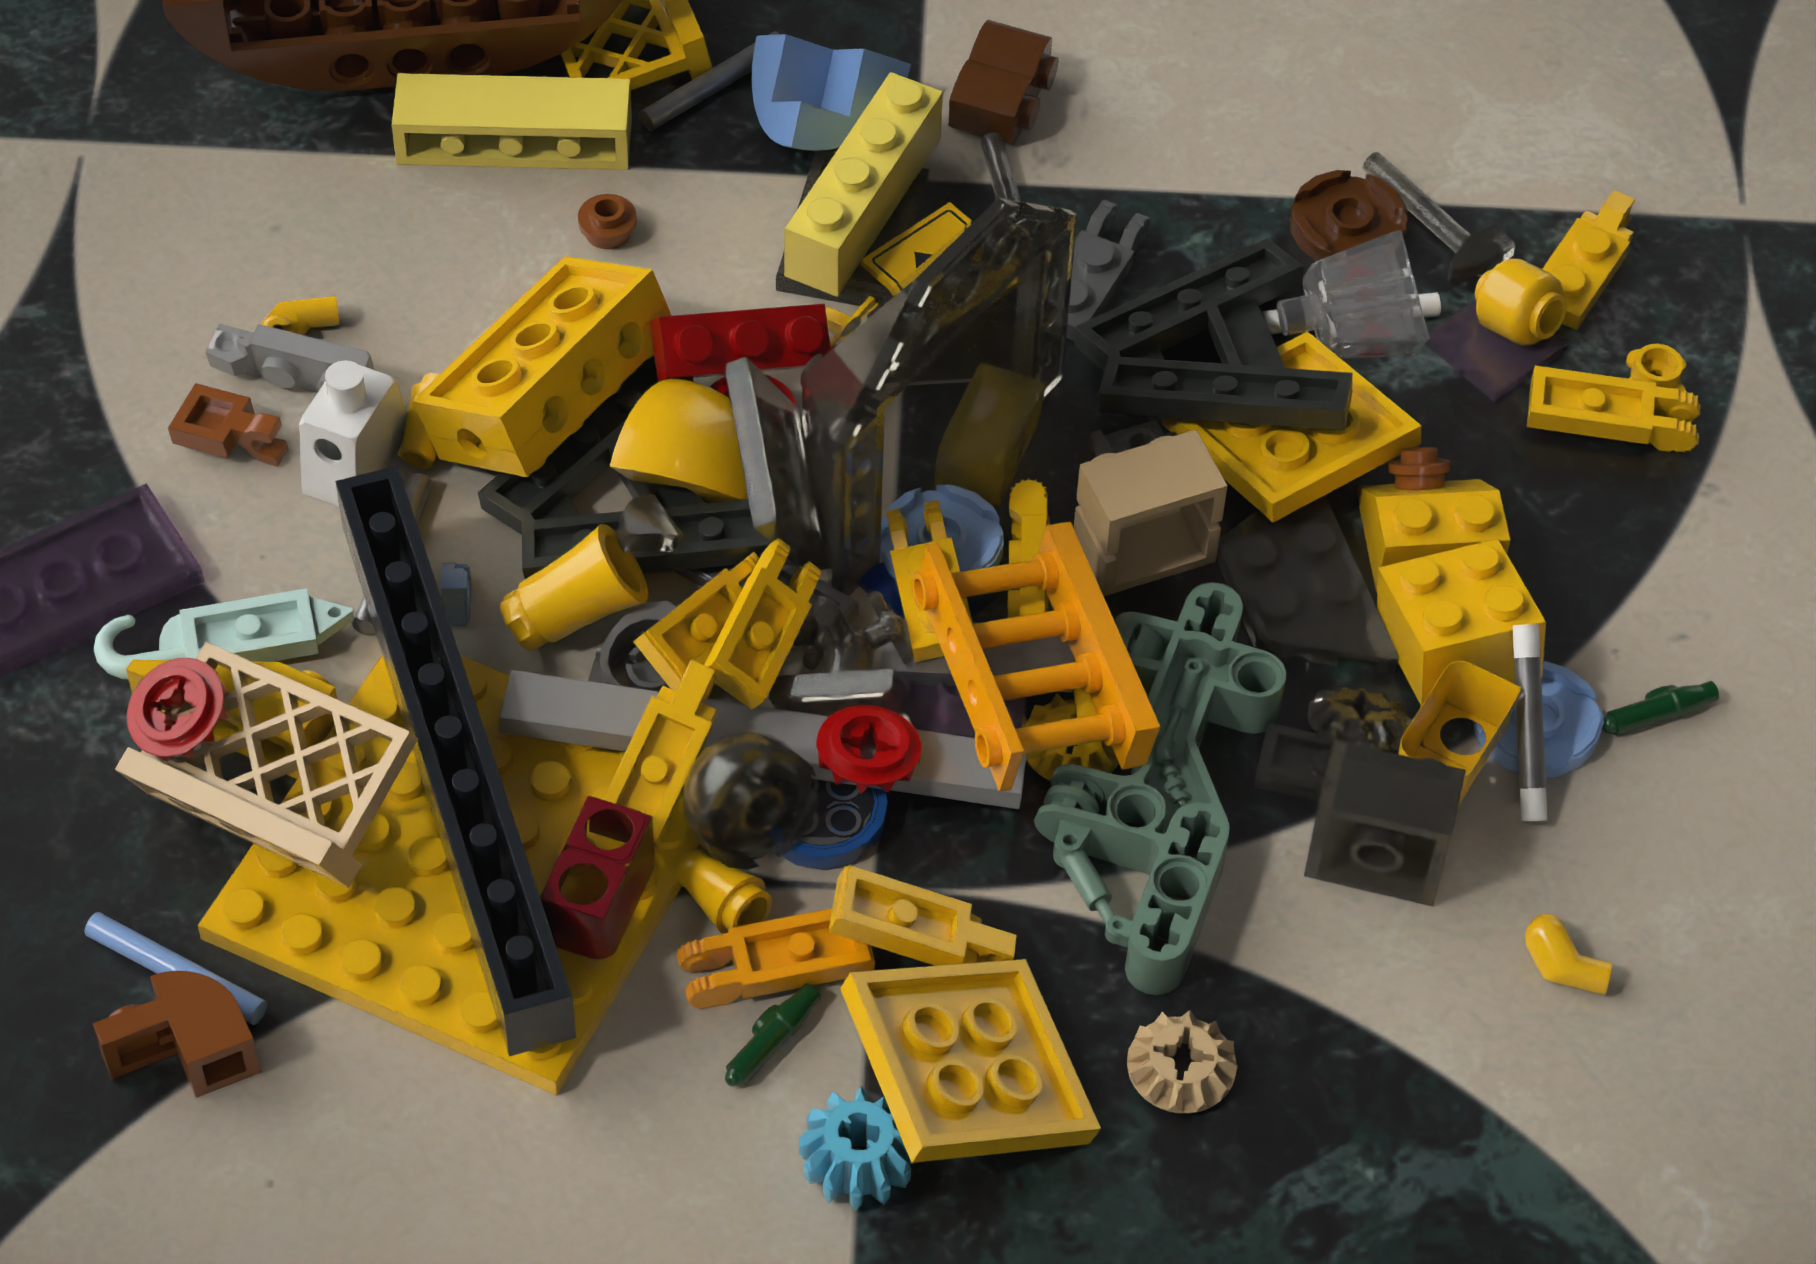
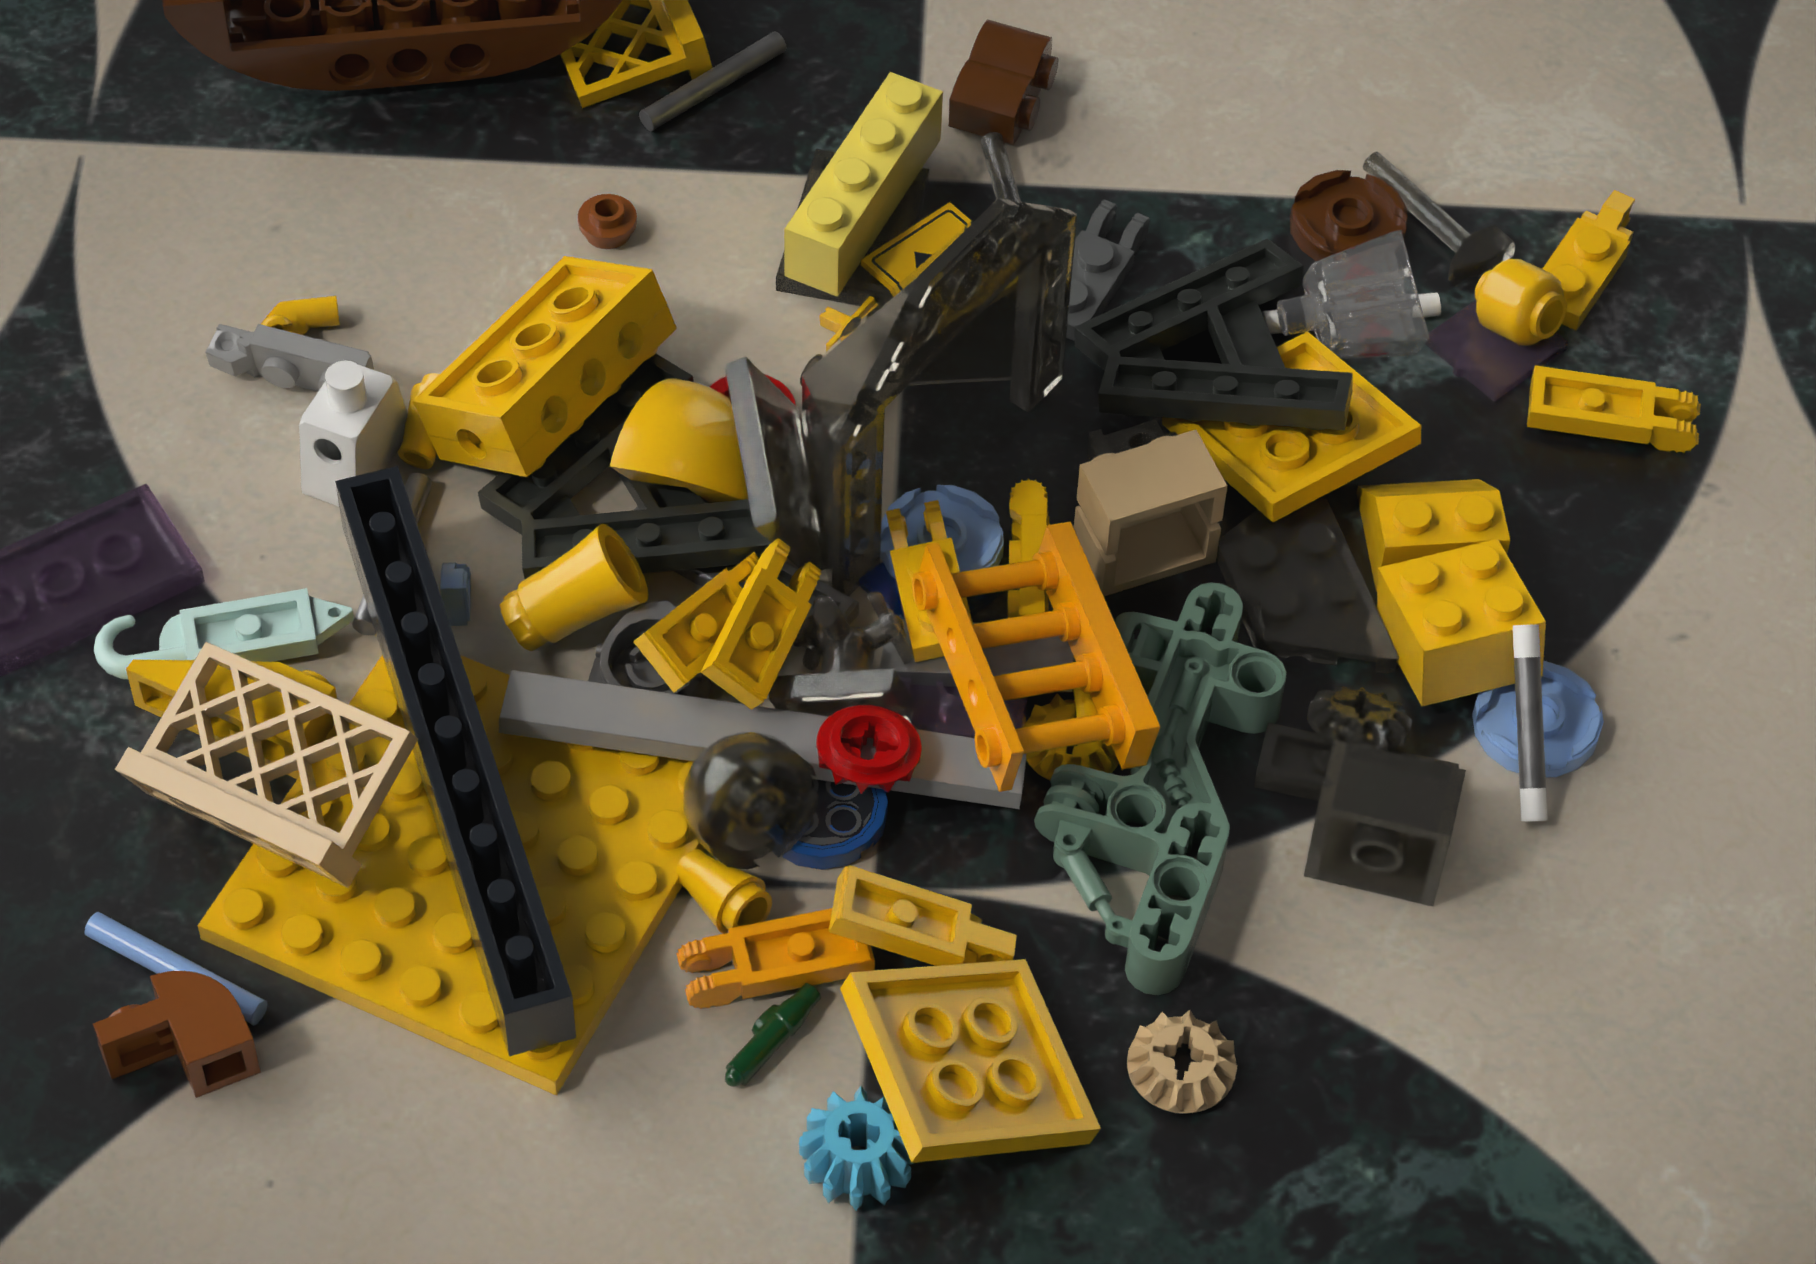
(166, 689): gear -> none
(219, 420): dark orange plate -> none
(512, 121): light yellow brick -> none
(599, 927): dark red piece -> none
(647, 527): clear smoke tile -> none
(665, 748): yellow hinge -> none
(767, 336): red plate -> none
(814, 93): medium blue brick -> none
(990, 432): clear yellow piece -> none
(1419, 469): dark orange plate -> none
(1461, 693): yellow piece -> none
(1559, 960): yellow arm -> none
(1657, 364): yellow plate -> none
(1659, 706): dark green piece -> none

